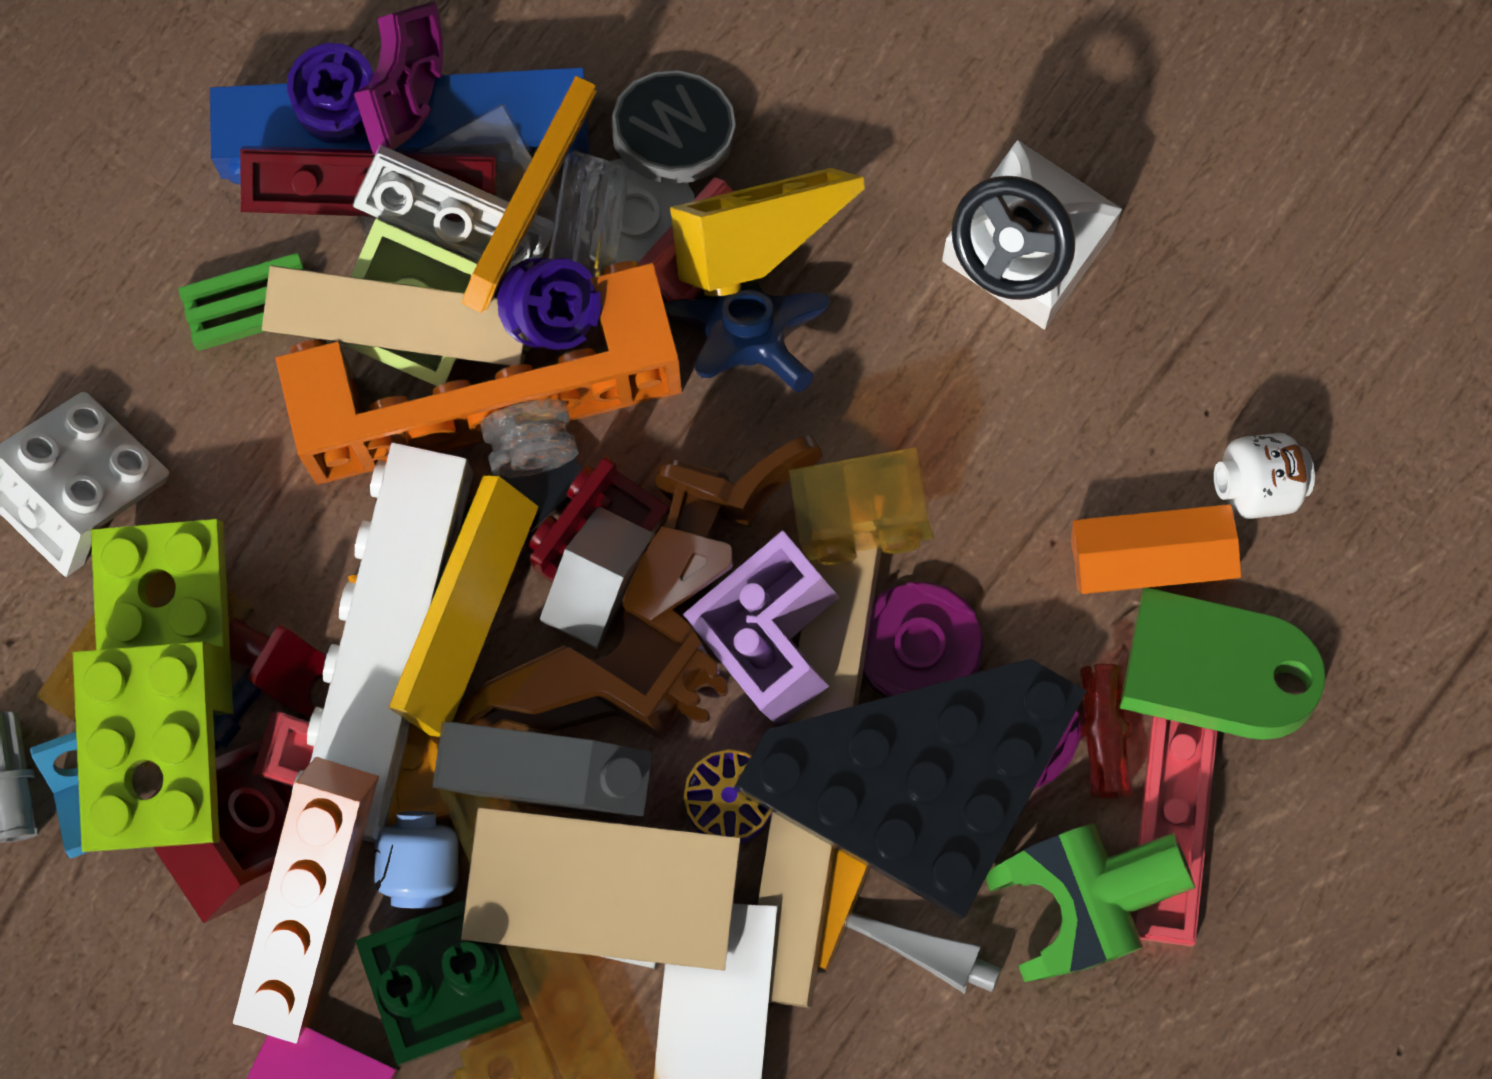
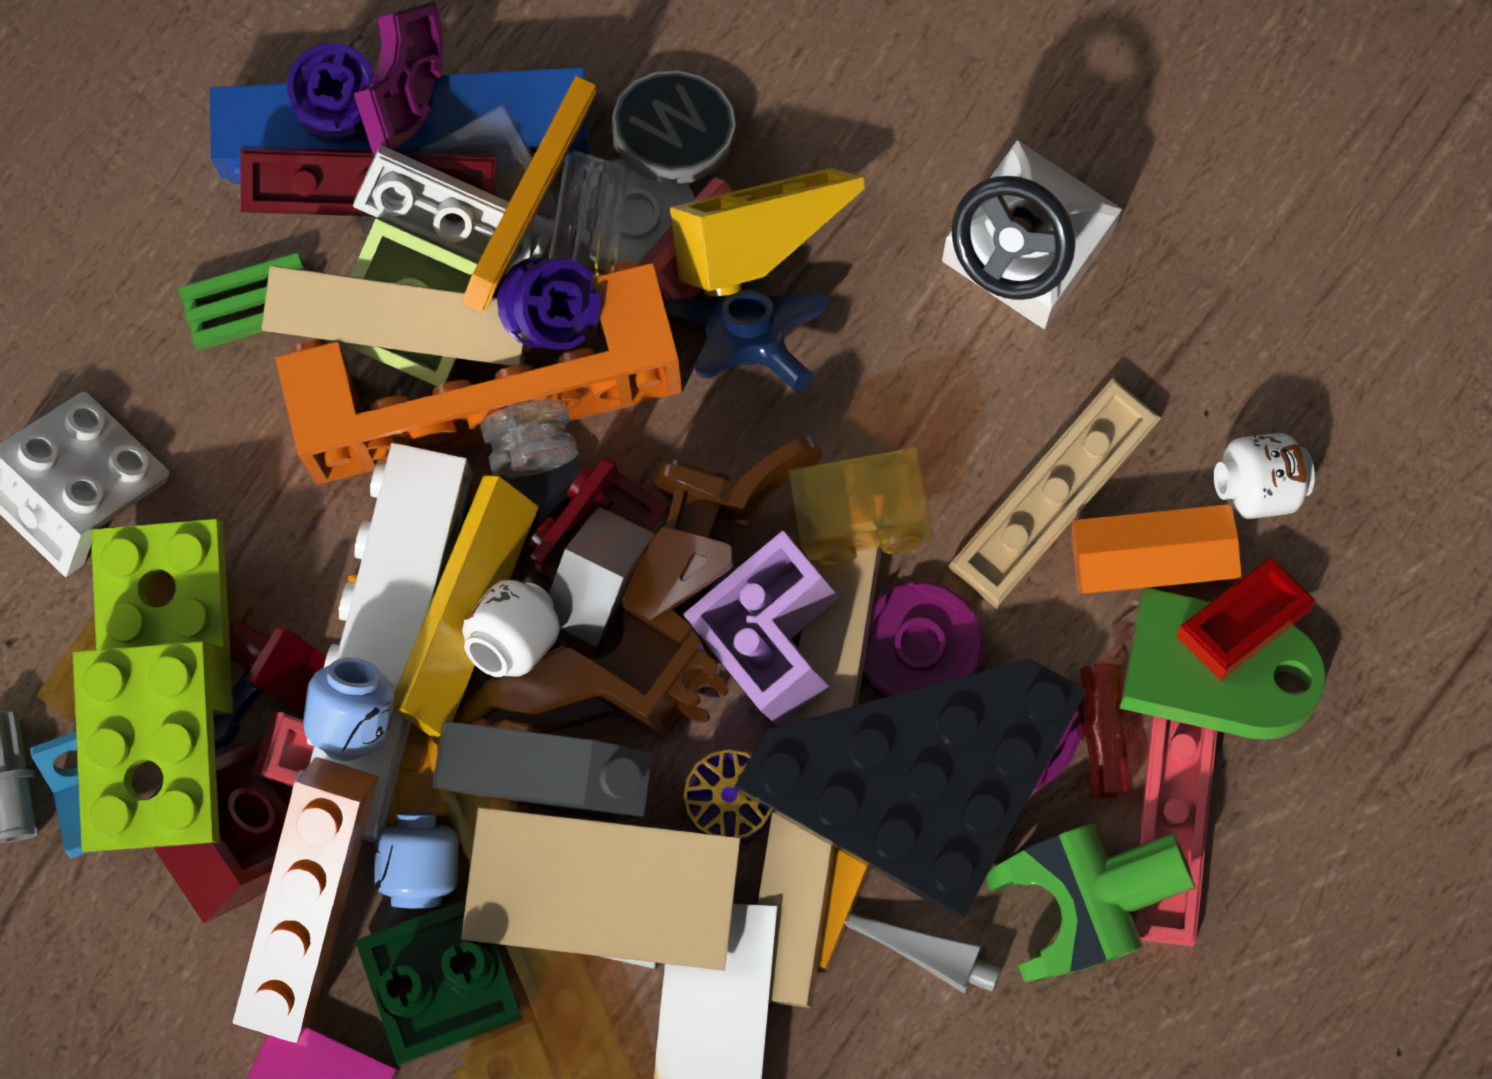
(348, 709): none -> light blue head
(510, 628): none -> white head
(1054, 493): none -> tan tile
(1245, 618): none -> red tile

